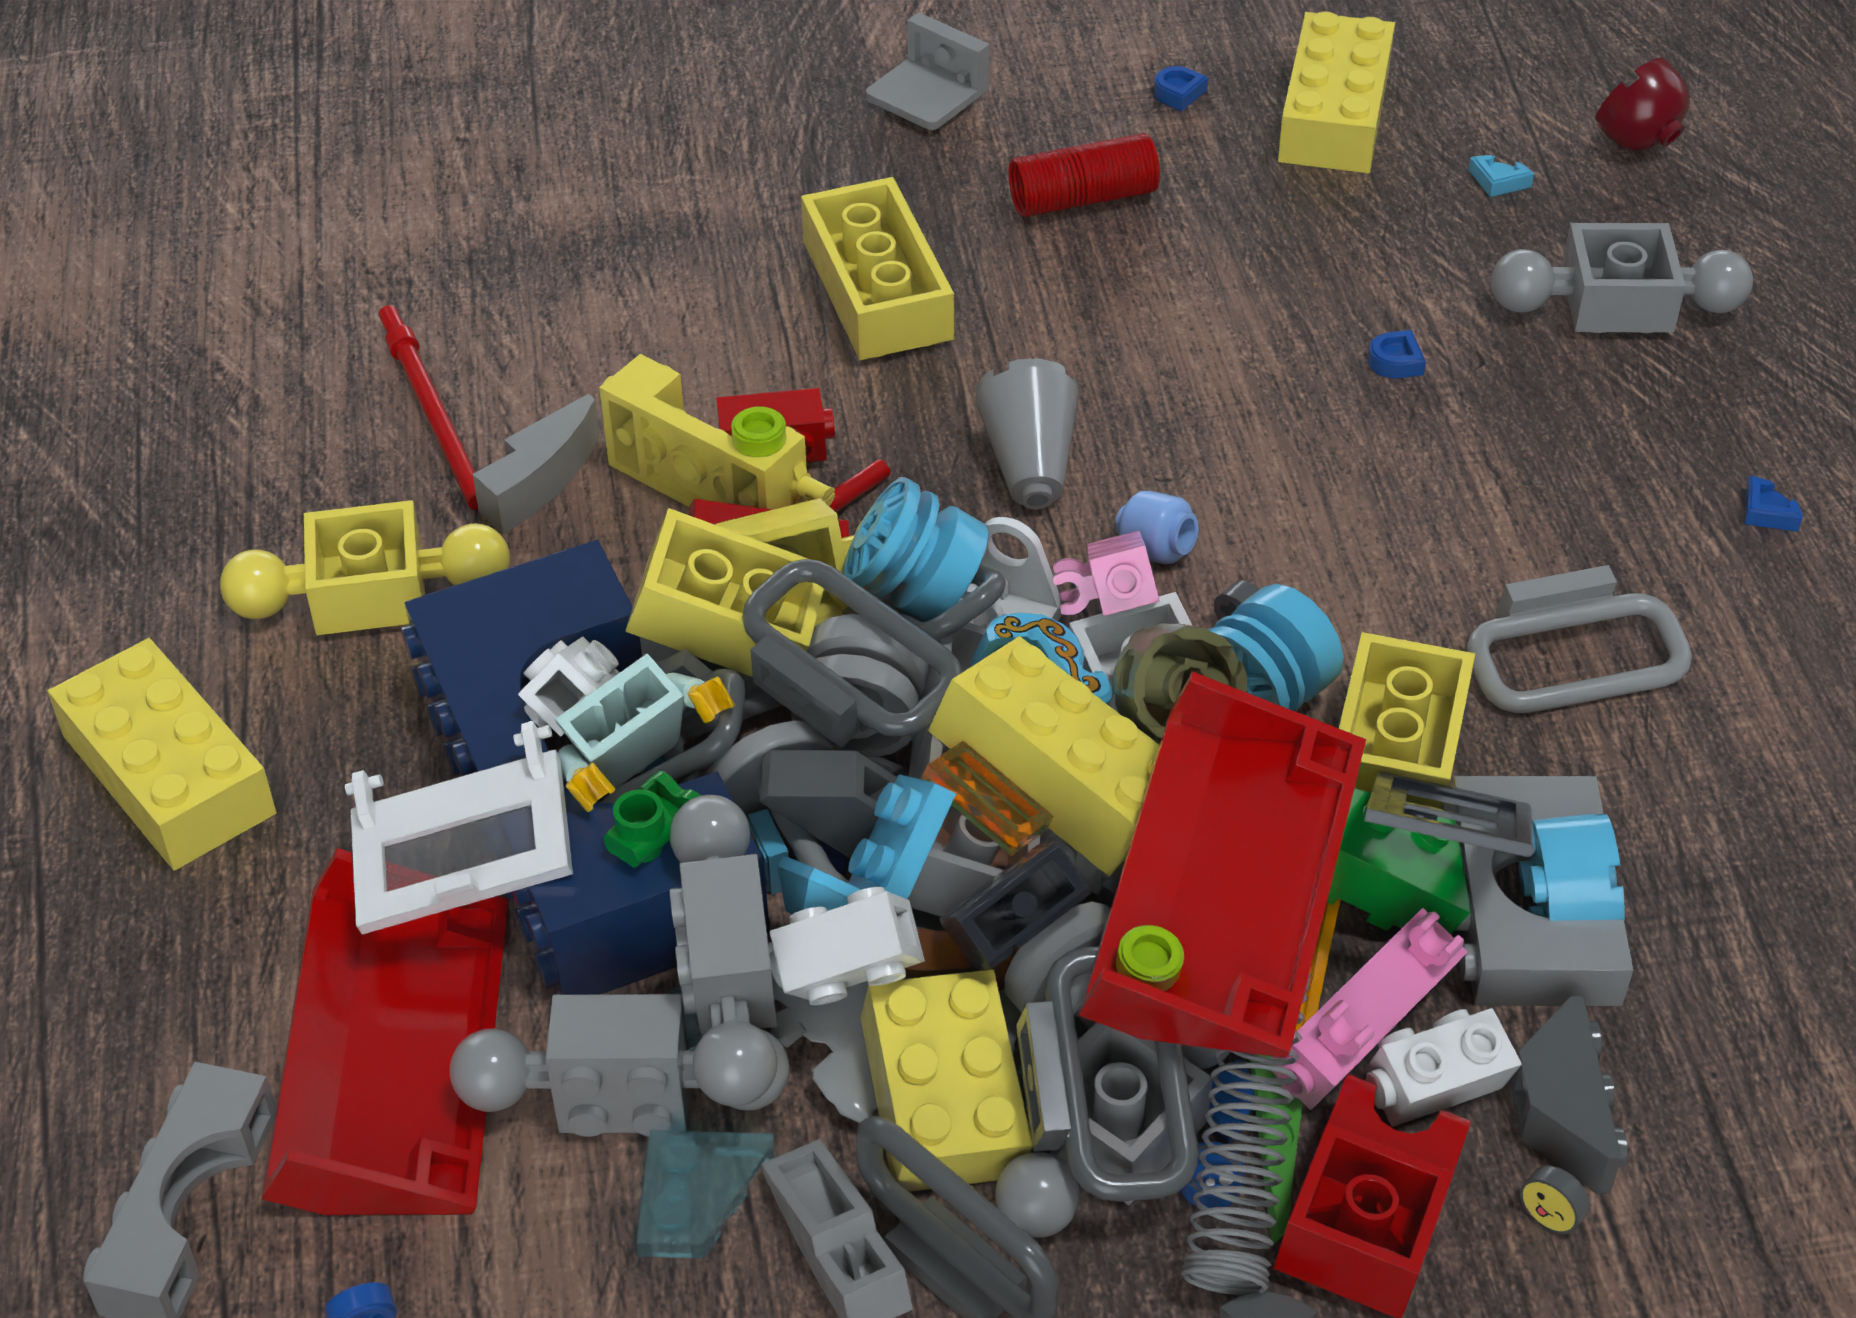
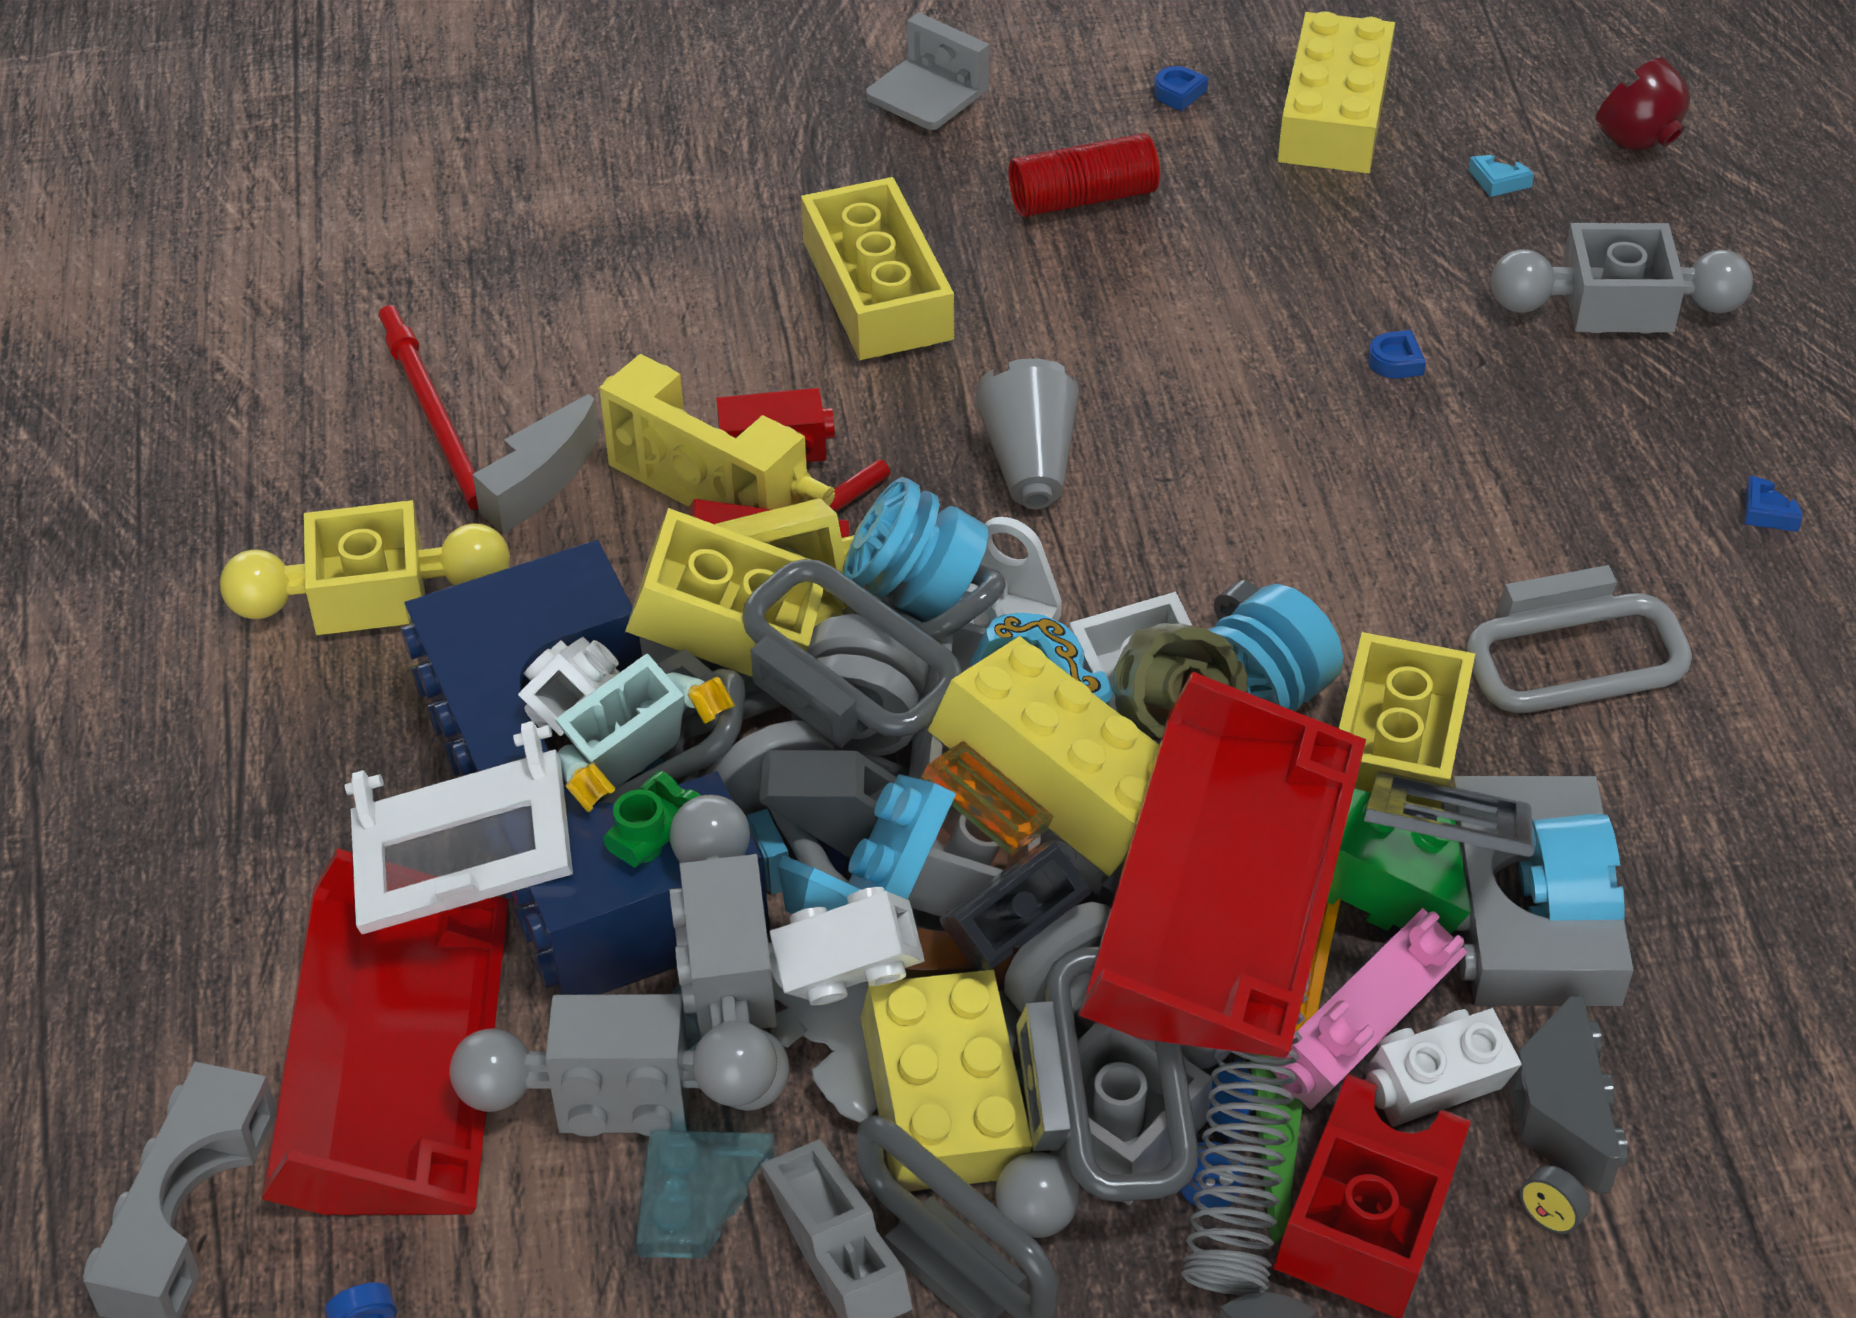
(162, 753): light yellow brick -> none
(758, 431): lime tile -> none
(1115, 574): bright pink brick -> none
(1150, 956): lime tile -> none
(1164, 523): light blue head -> none

